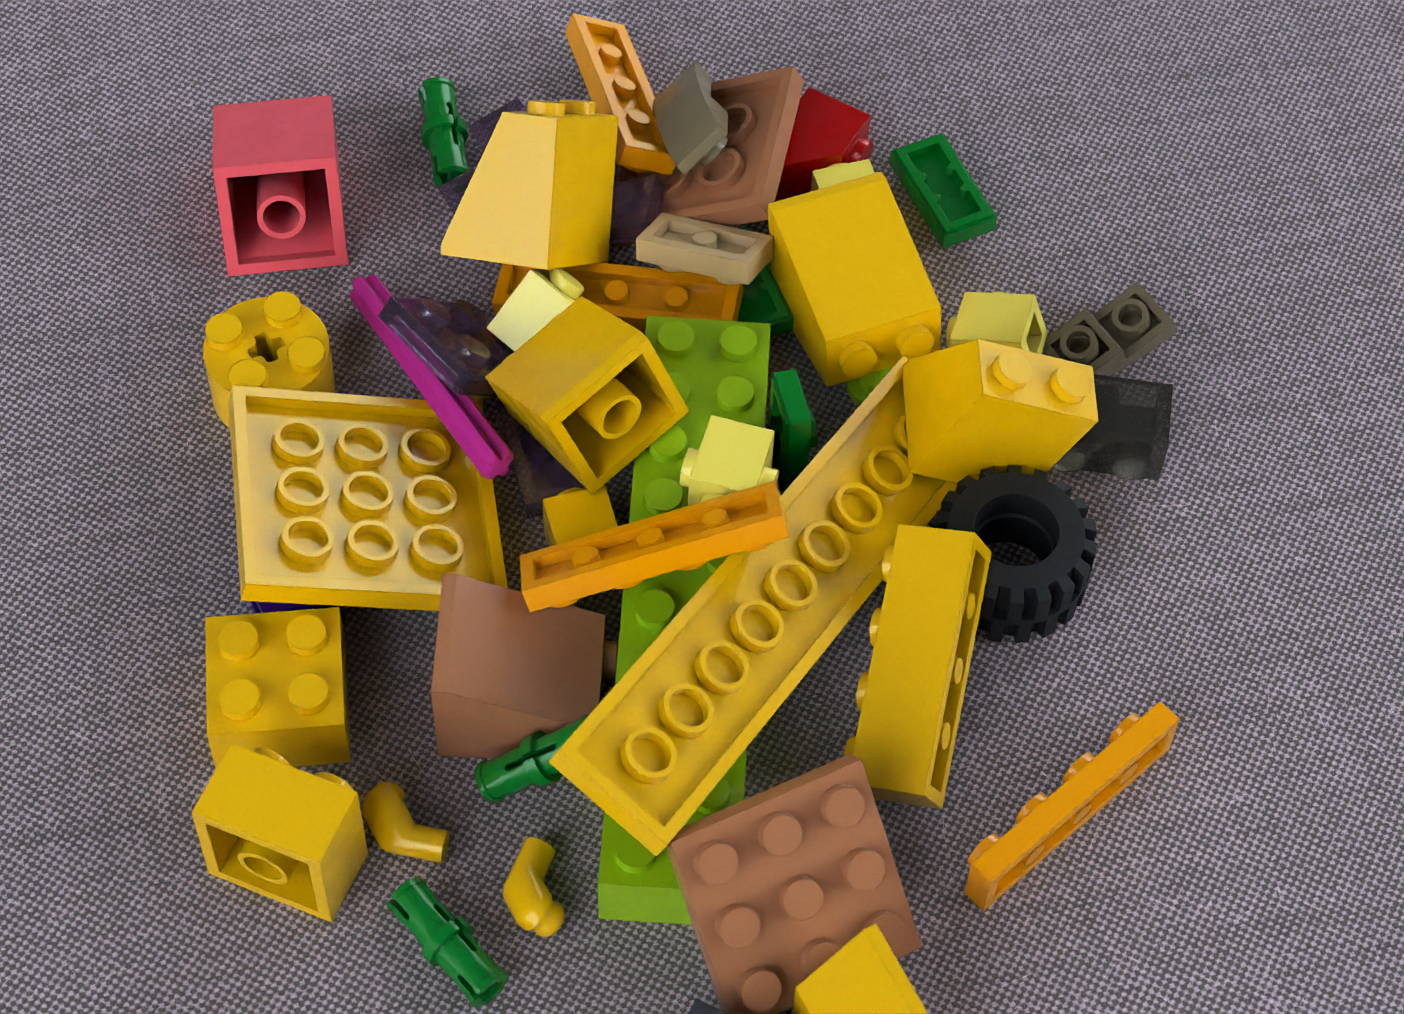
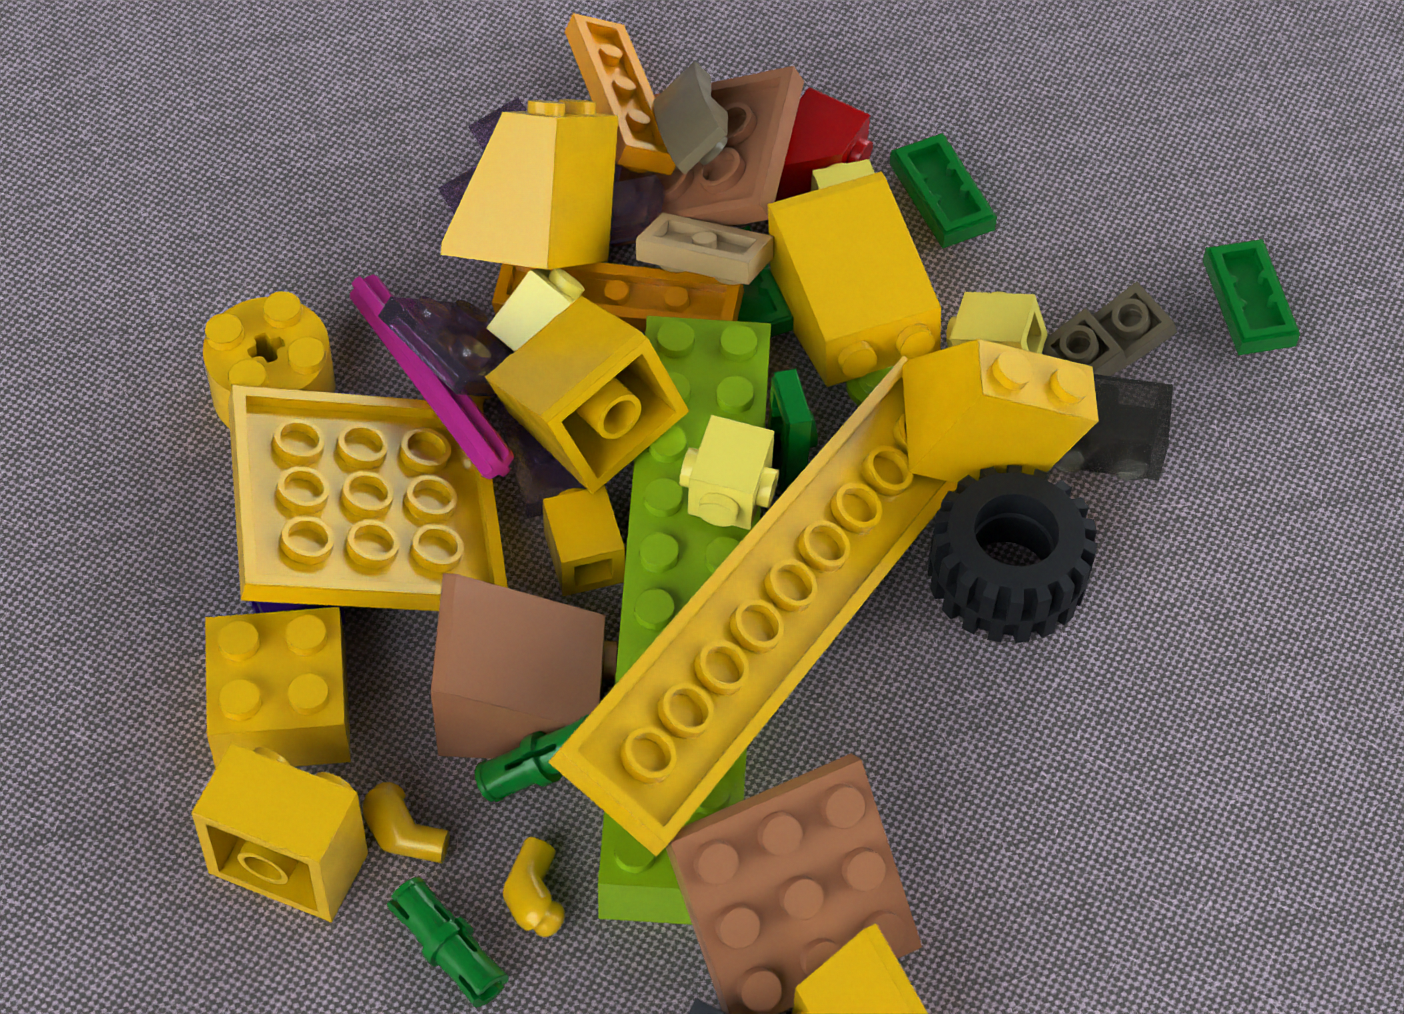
(279, 185): coral slope -> none
(443, 130): green pin -> none
(653, 547): light orange plate -> none
(919, 662): yellow brick -> none
(1086, 789): light orange plate -> none
(1250, 297): none -> green plate

